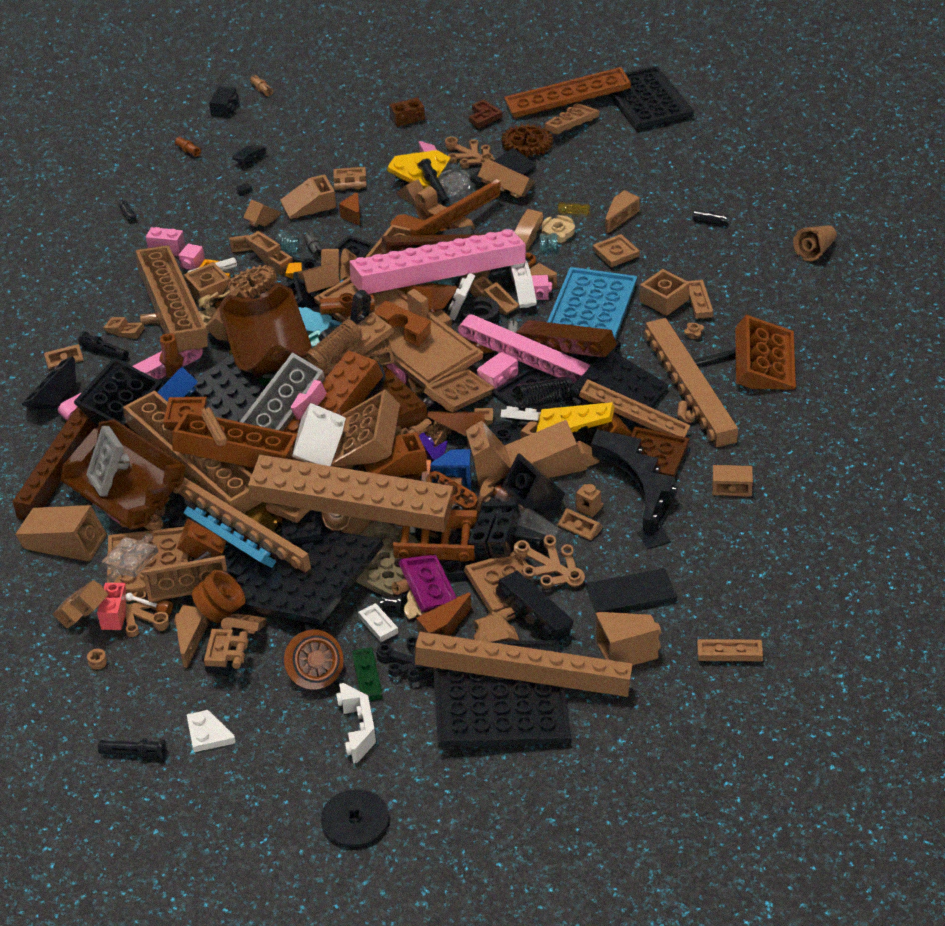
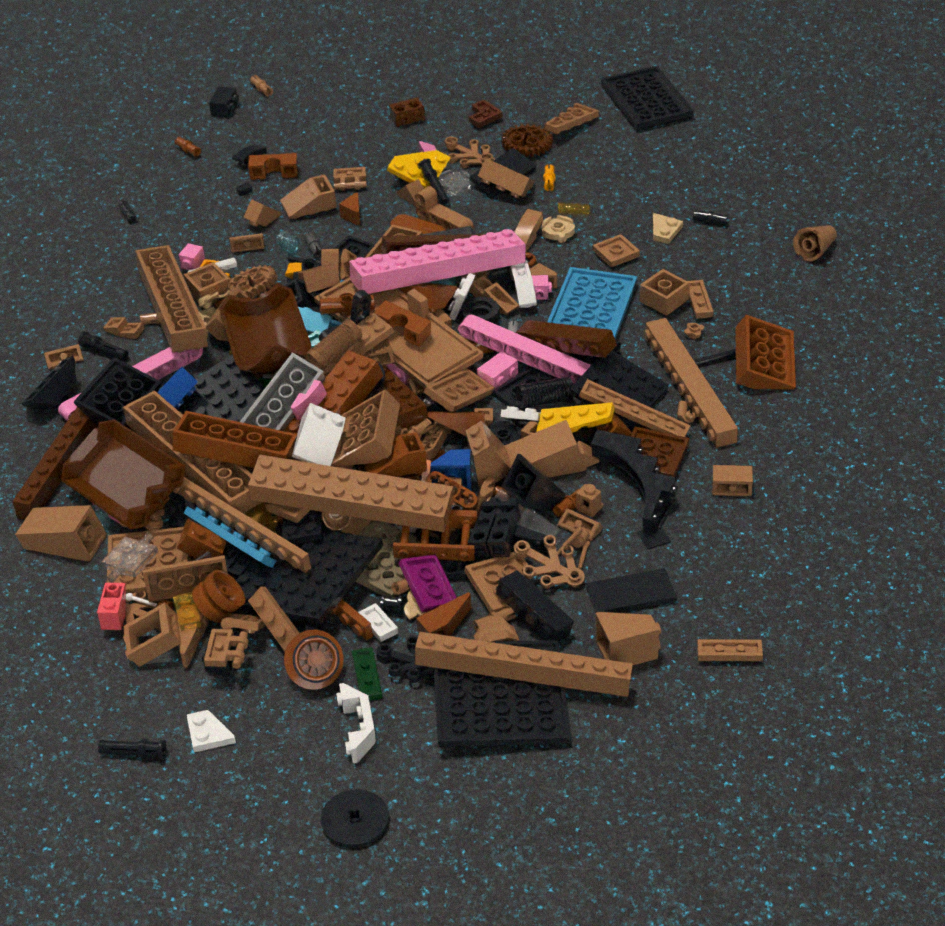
(80, 603): medium nougat arch -> none
(97, 664): medium nougat bush -> none
(106, 461): light grey plate -> none
(159, 644): none -> medium nougat window
(162, 237): bright pink brick -> none
(169, 356): dark orange piece -> none
(178, 405): dark orange plate -> none
(186, 611): none -> clear yellow plate
(214, 426): medium nougat axle -> none
(261, 165): none -> dark orange arch
(269, 252): medium nougat slope -> none
(273, 616): none -> medium nougat plate
(356, 621): none -> dark orange plate
(431, 452): dark purple slope -> none
(458, 210): dark orange tile -> none
(549, 178): none -> light orange pin
(552, 241): clear light blue wheel -> none
(567, 92): dark orange plate -> none
(568, 501): none -> dark orange axle
(578, 539): none -> medium nougat plant
(621, 209): medium nougat slope -> none
(665, 228): none -> tan wing

